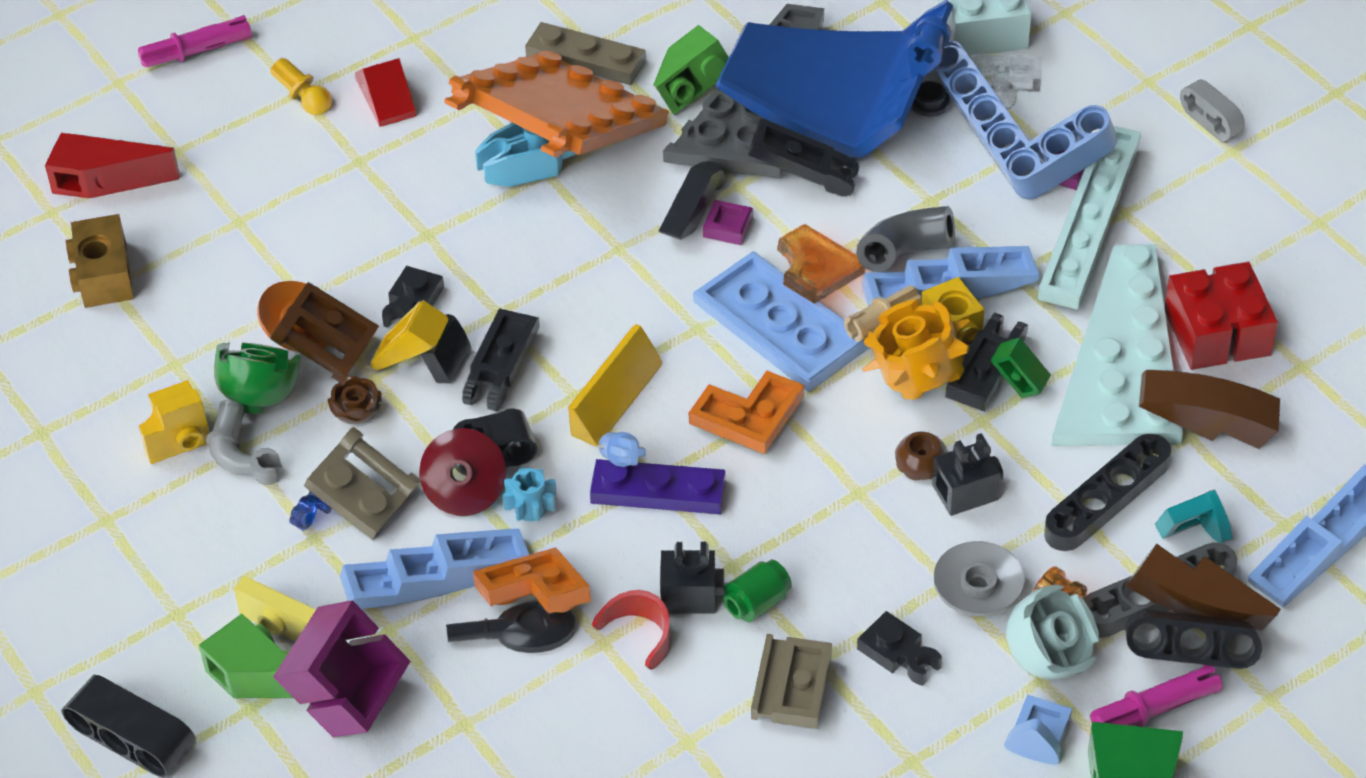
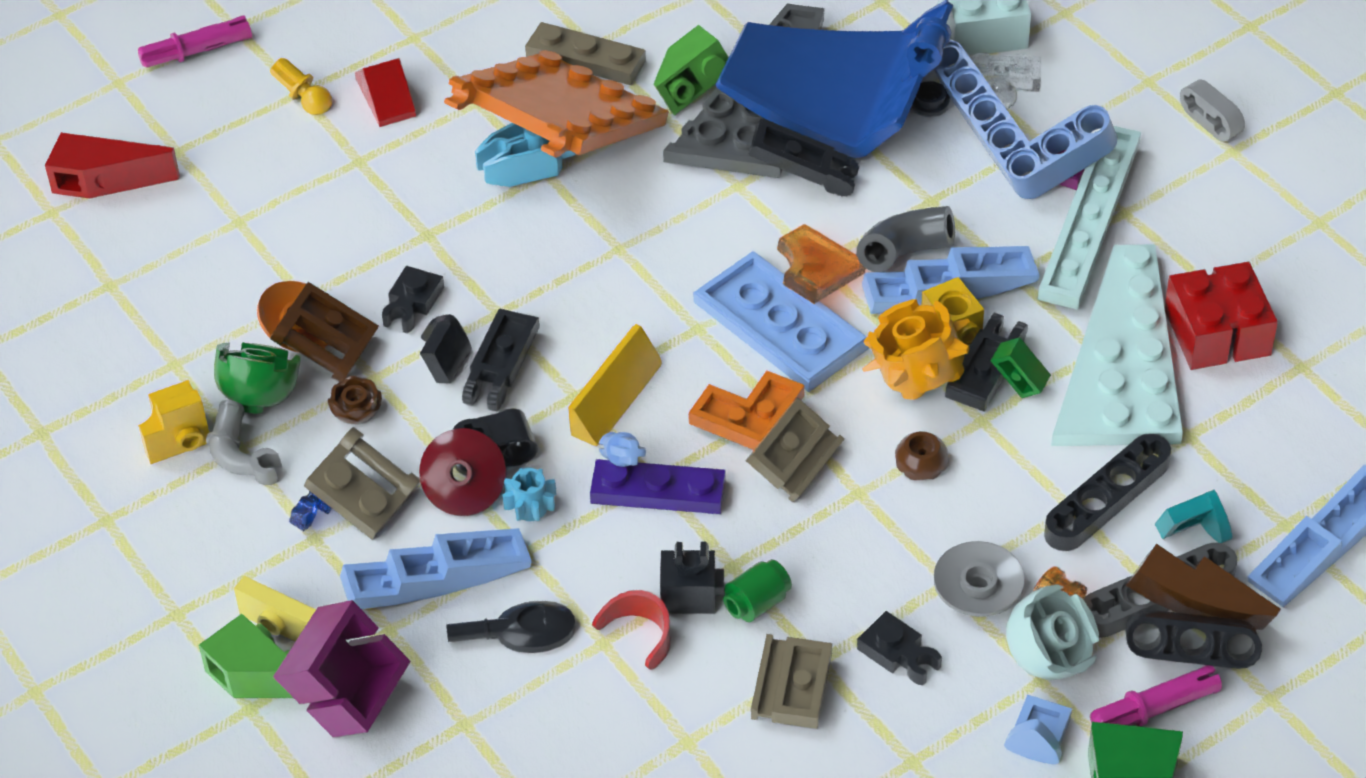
(100, 261): pearl gold brick -> none
(128, 725): black beam -> none
(410, 336): yellow slope -> none
(543, 574): orange plate -> none
(693, 199): black piece -> none
(728, 222): magenta tile -> none
(794, 449): none -> dark tan plate
(867, 320): tan axle -> none
(967, 476): black brick -> none
(1211, 405): reddish brown slope -> none

